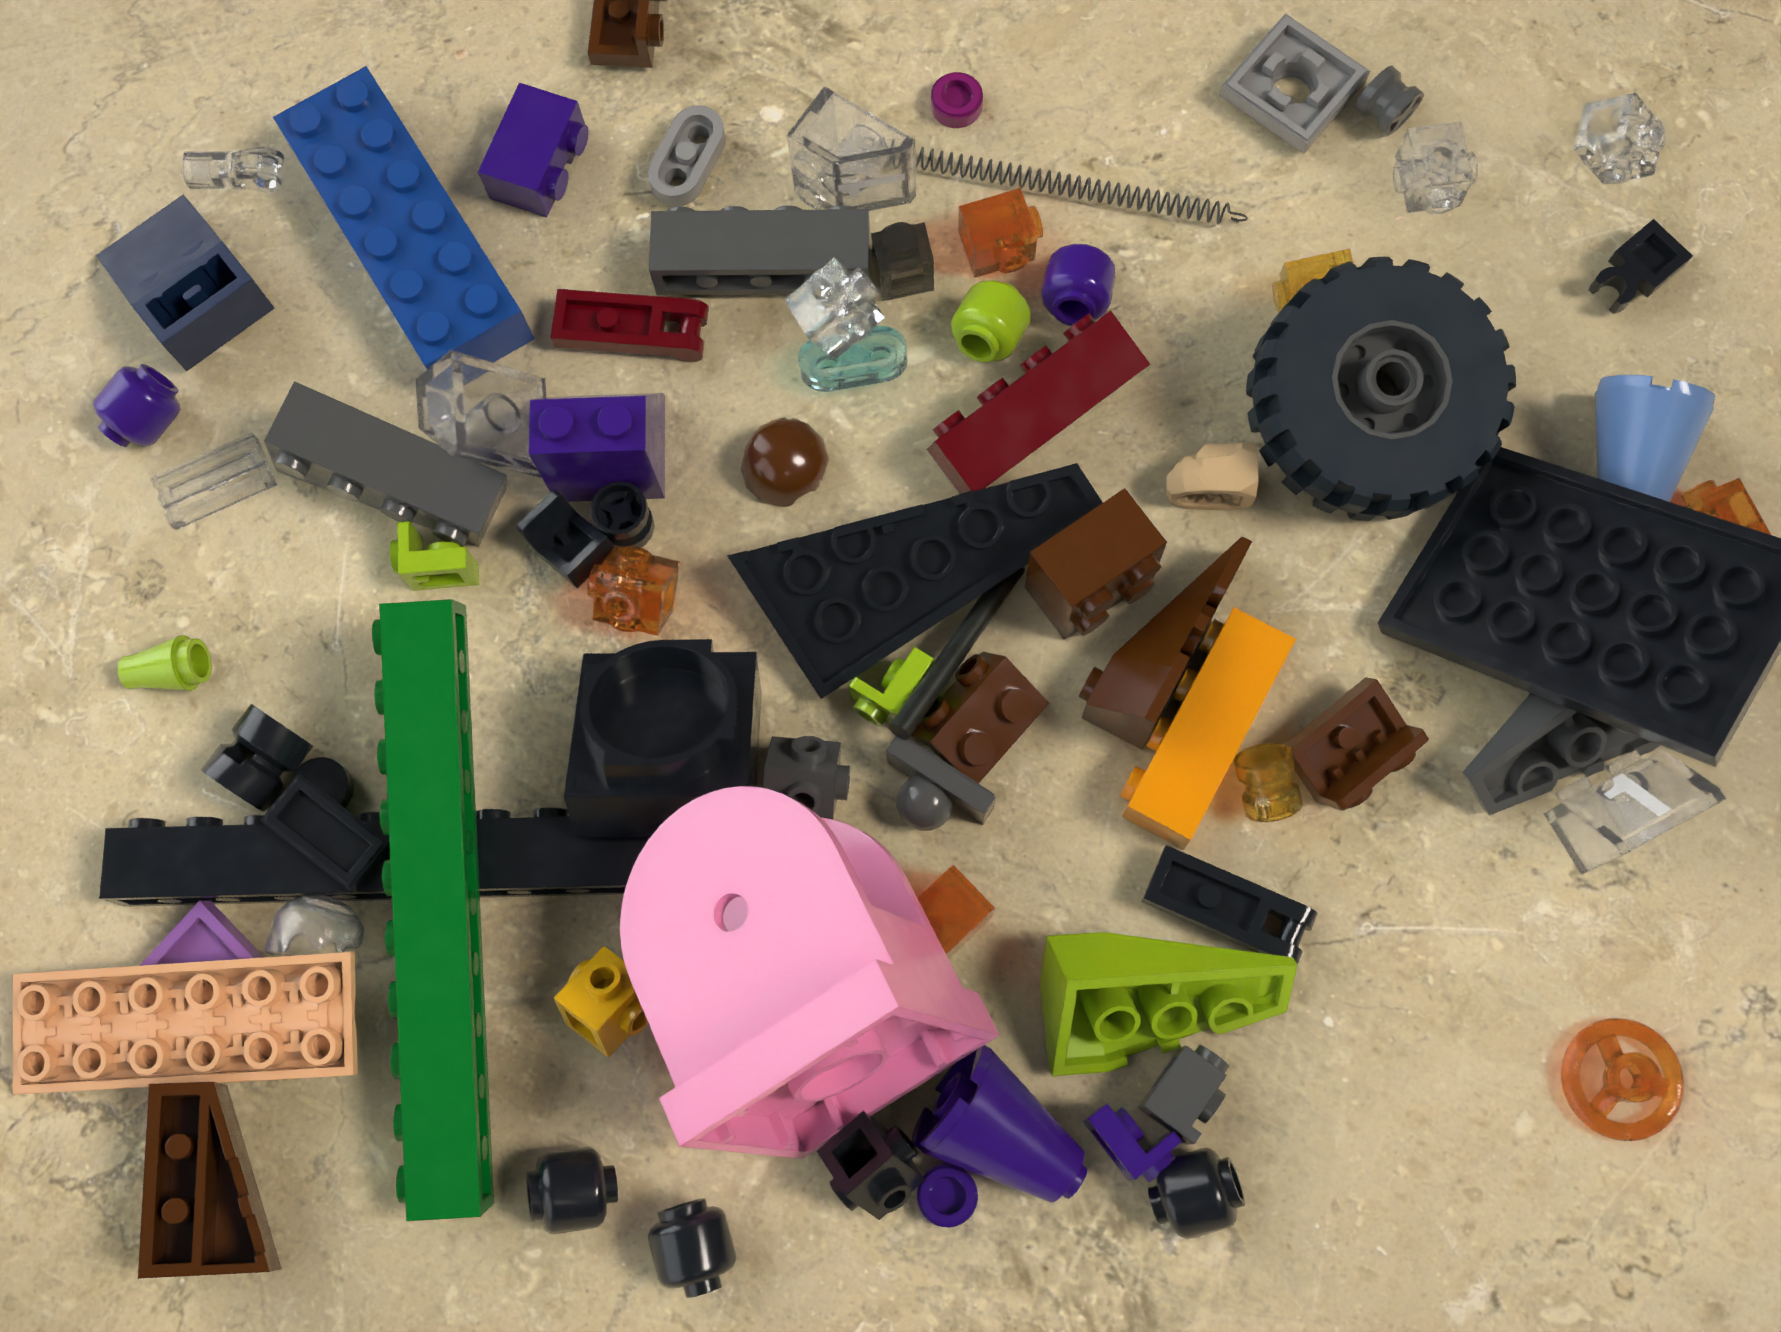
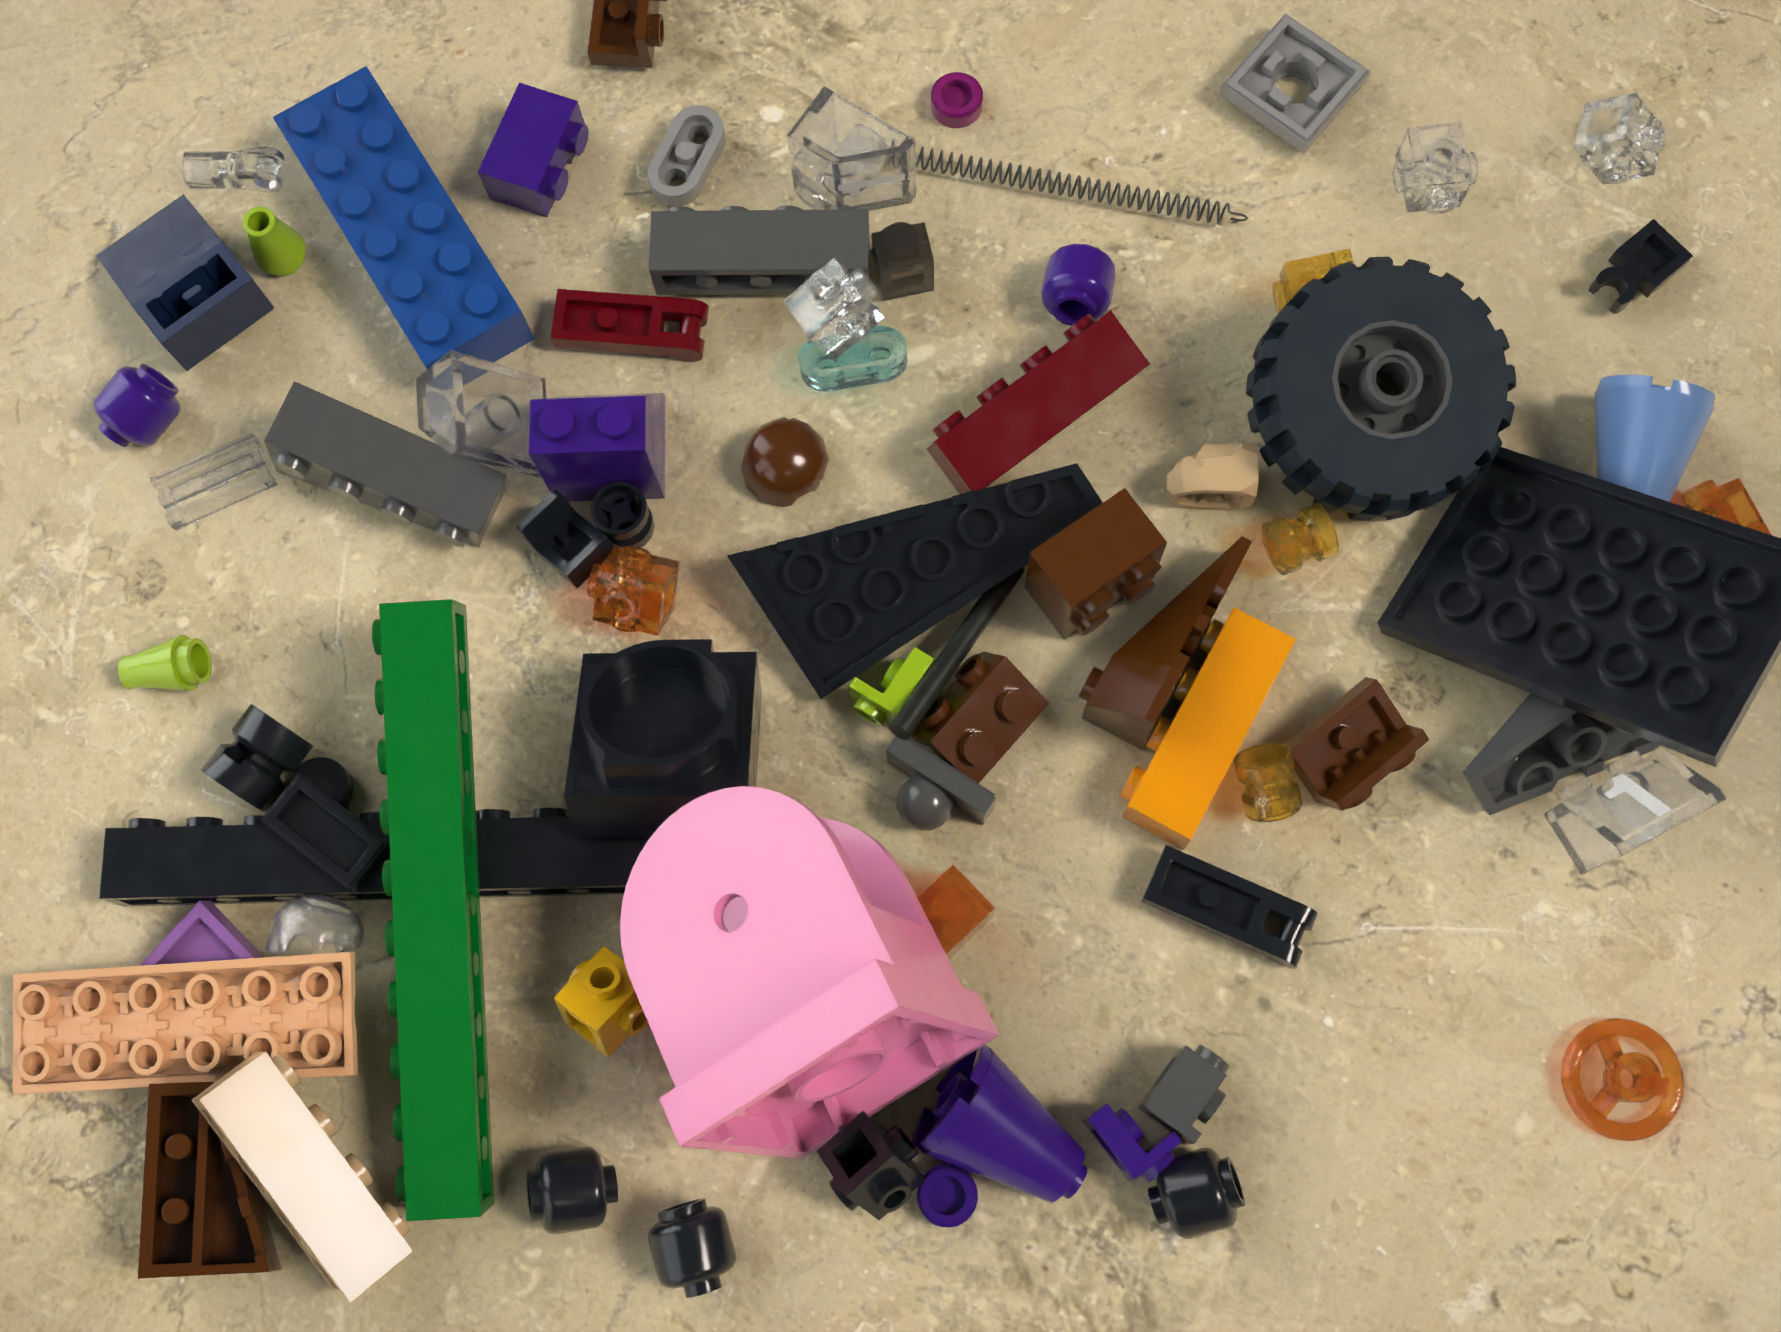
(274, 244): none -> lime cone
(304, 1174): none -> brick
(435, 568): lime bracket -> none
(807, 772): dark grey brick -> none
(990, 321): lime head -> none
(999, 233): clear orange brick -> none
(1133, 993): lime wedge -> none
(1298, 539): none -> clear yellow wheel
(1389, 100): dark grey wheel -> none

